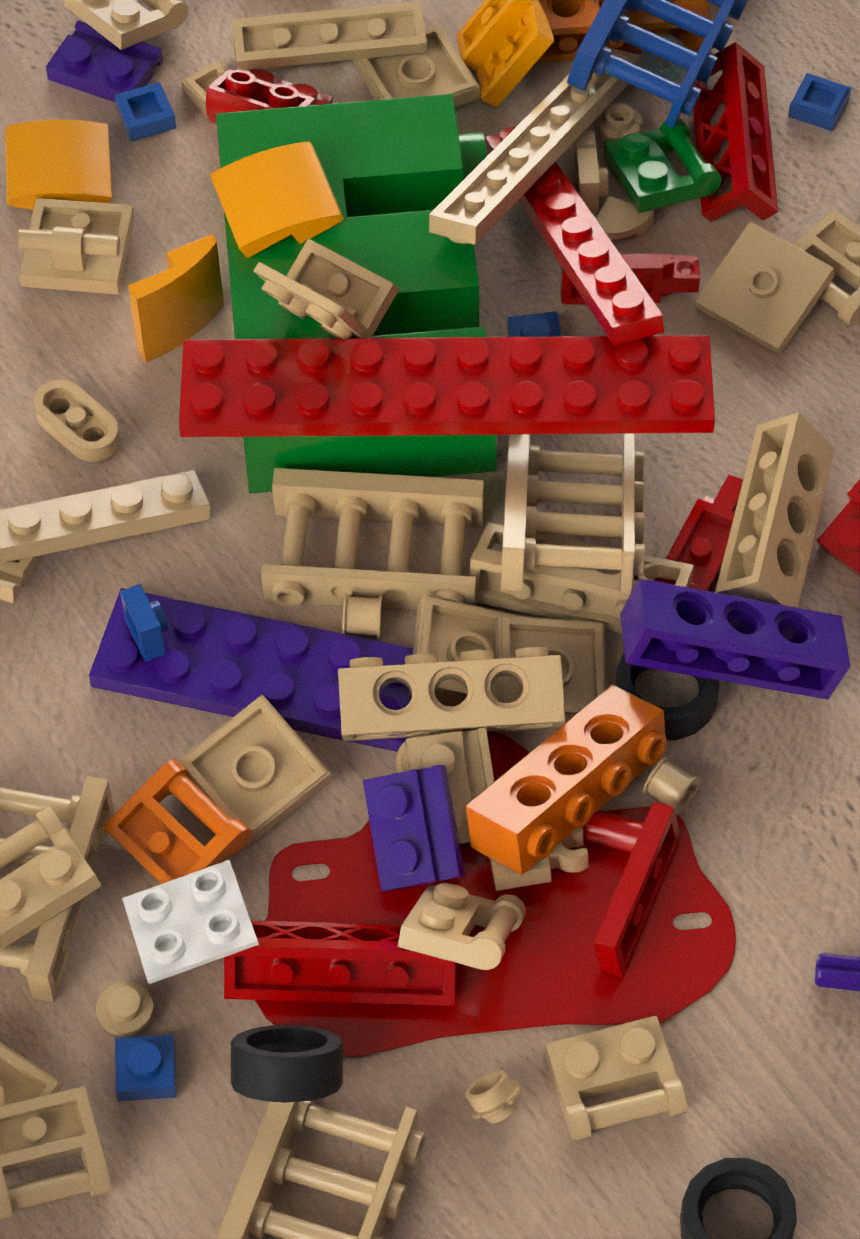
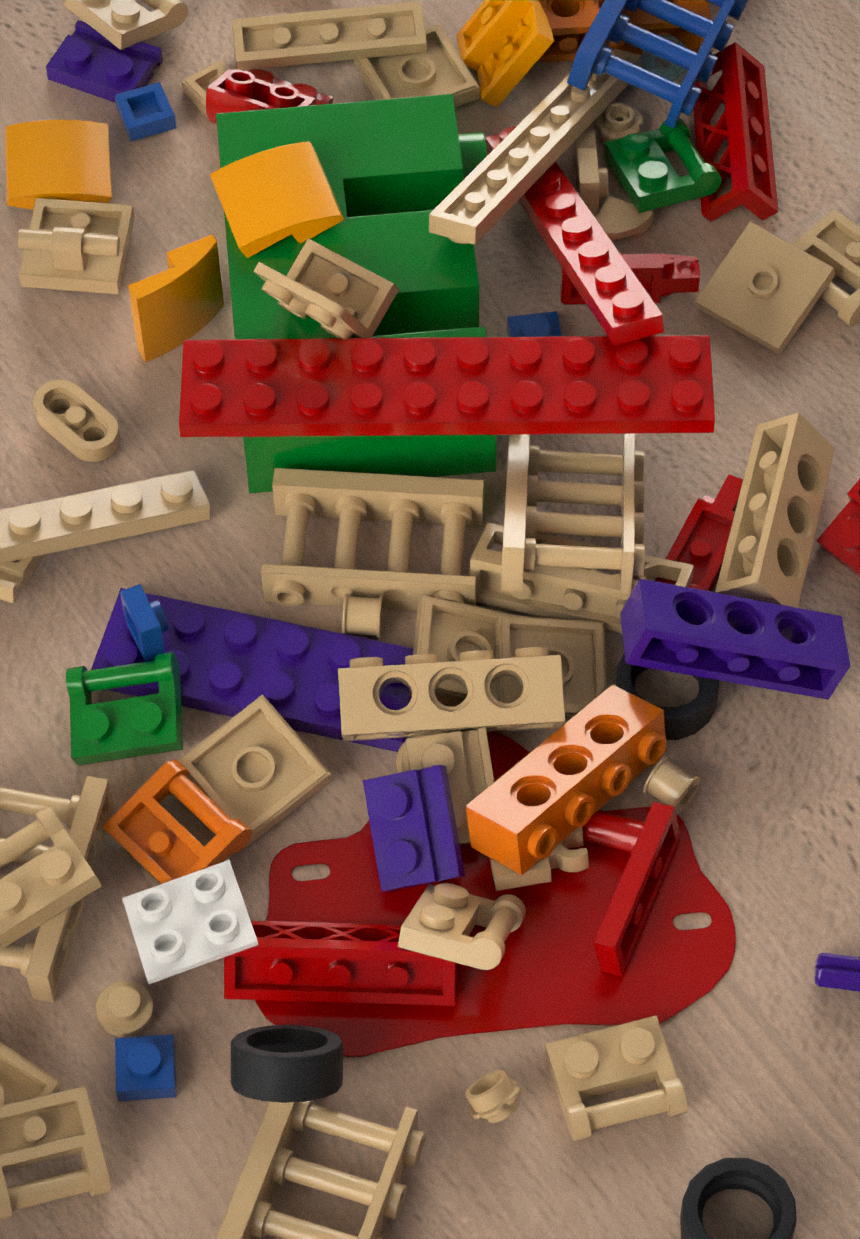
(126, 725): none -> green plate
(819, 101): blue tile -> none

